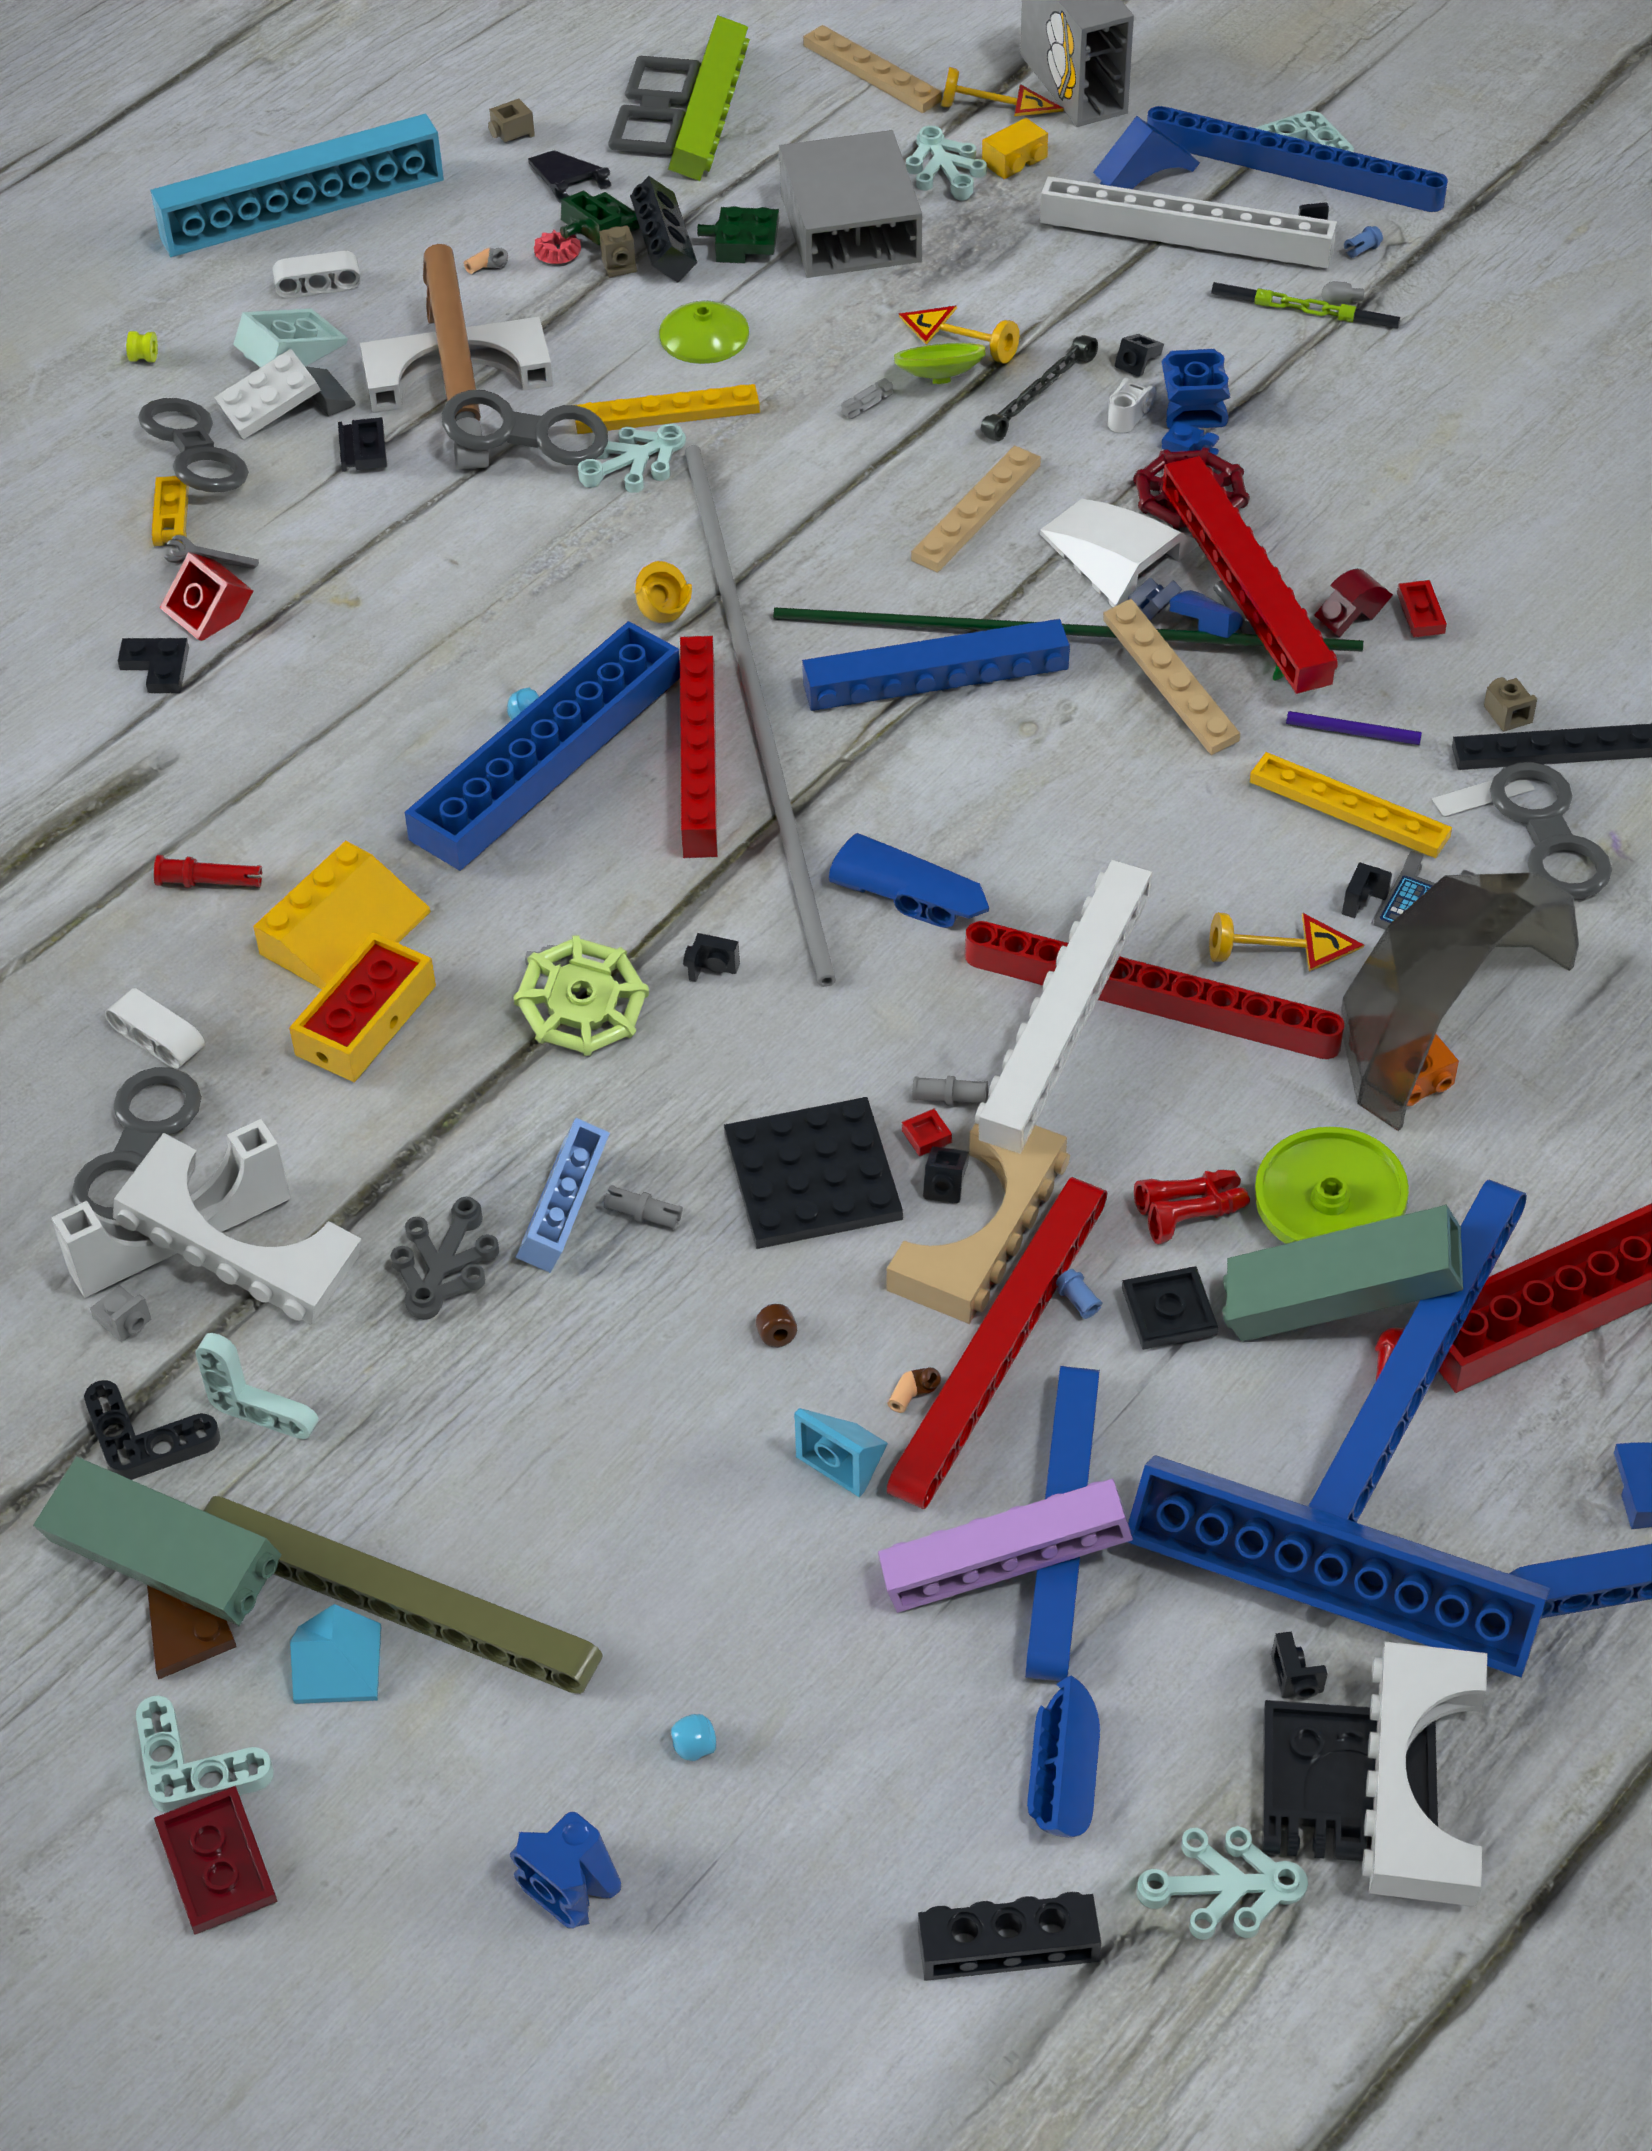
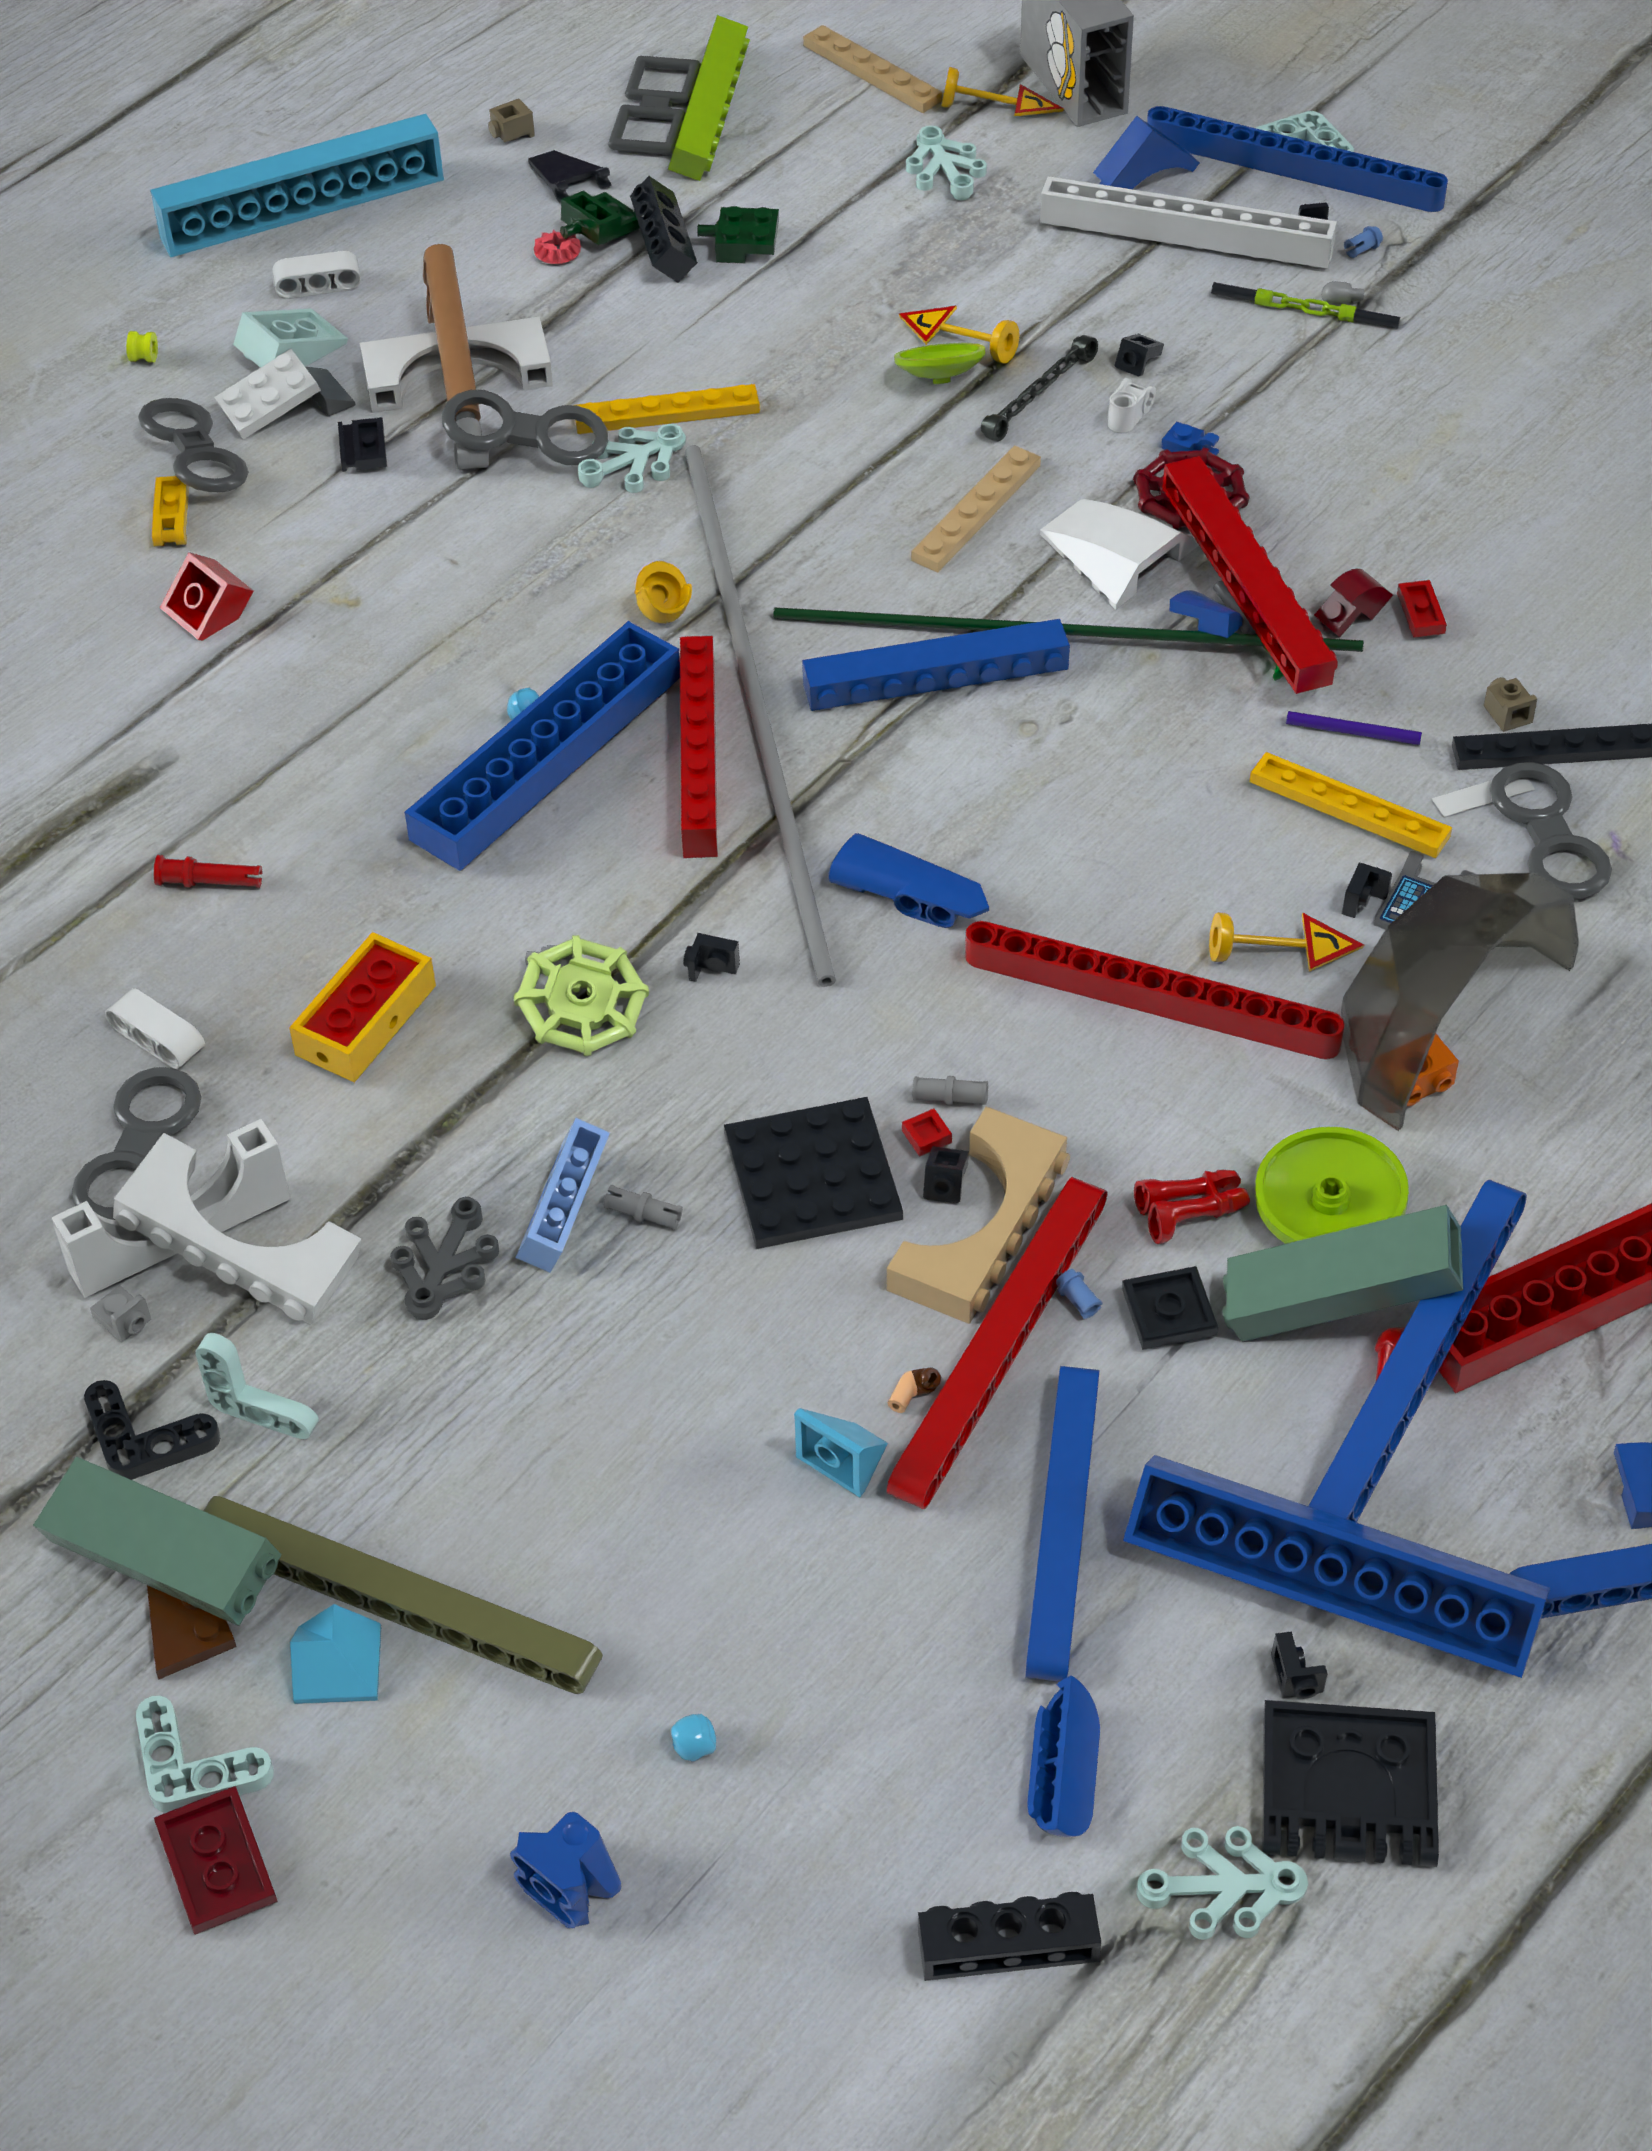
(161, 657): black plate -> none
(221, 557): flat silver flag -> none
(335, 912): yellow slope -> none
(487, 258): arm -> none
(618, 251): dark tan brick -> none
(704, 332): lime dish -> none
(776, 1325): reddish brown piece -> none
(850, 203): light grey brick -> none
(867, 398): light grey axle -> none
(1004, 1545): lavender brick -> none
(1013, 147): yellow brick -> none
(1064, 1007): white brick -> none
(1153, 597): dark blue bracket -> none
(1171, 677): tan plate -> none
(1196, 388): blue piece -> none
(1407, 1849): white arch -> none

